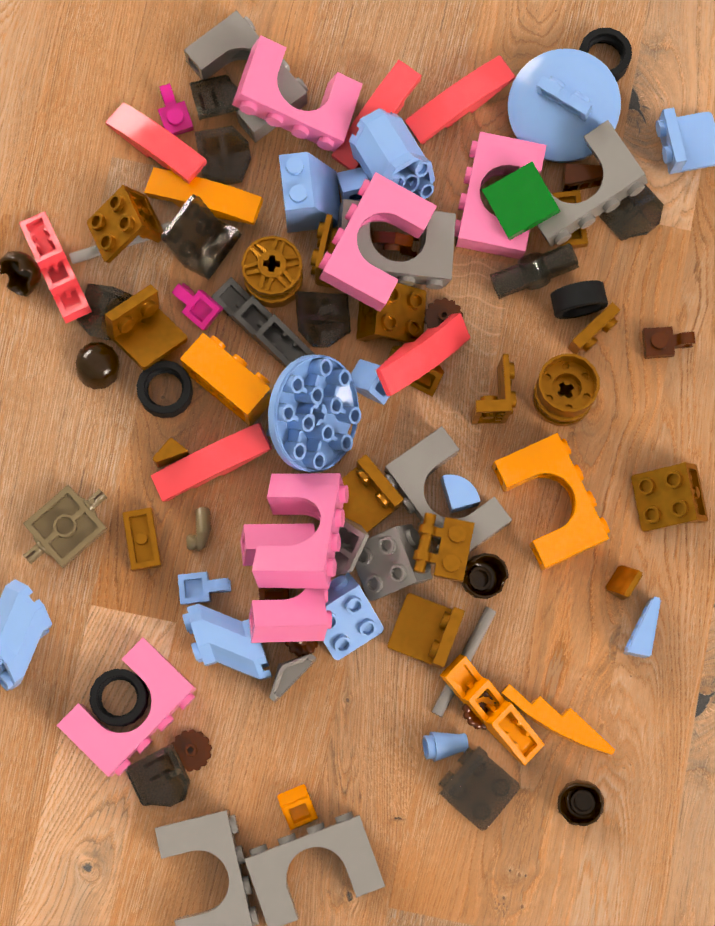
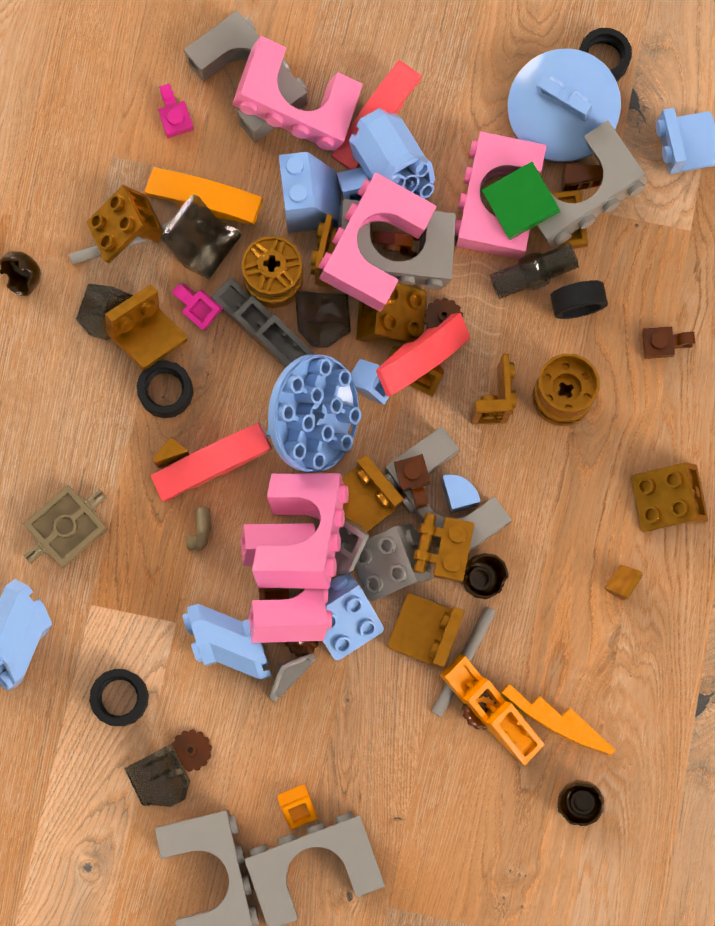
(55, 267): coral slope -> none
(97, 365): dark brown hair -> none
(113, 749): bright pink arch -> none
(142, 539): pearl gold plate -> none
(156, 142): coral slope -> none
(196, 587): light blue plate -> none
(214, 96): clear smoke slope -> none
(225, 154): clear smoke slope -> none
(227, 378): light orange brick -> none
(413, 476): none -> reddish brown plate
(442, 745): light blue cone -> none
(460, 98): coral slope -> none
(478, 787): clear smoke bracket -> none
(551, 460): light orange arch -> none
(604, 321): pearl gold plate -> none
(635, 215): clear smoke slope -> none
(642, 638): light blue slope -> none

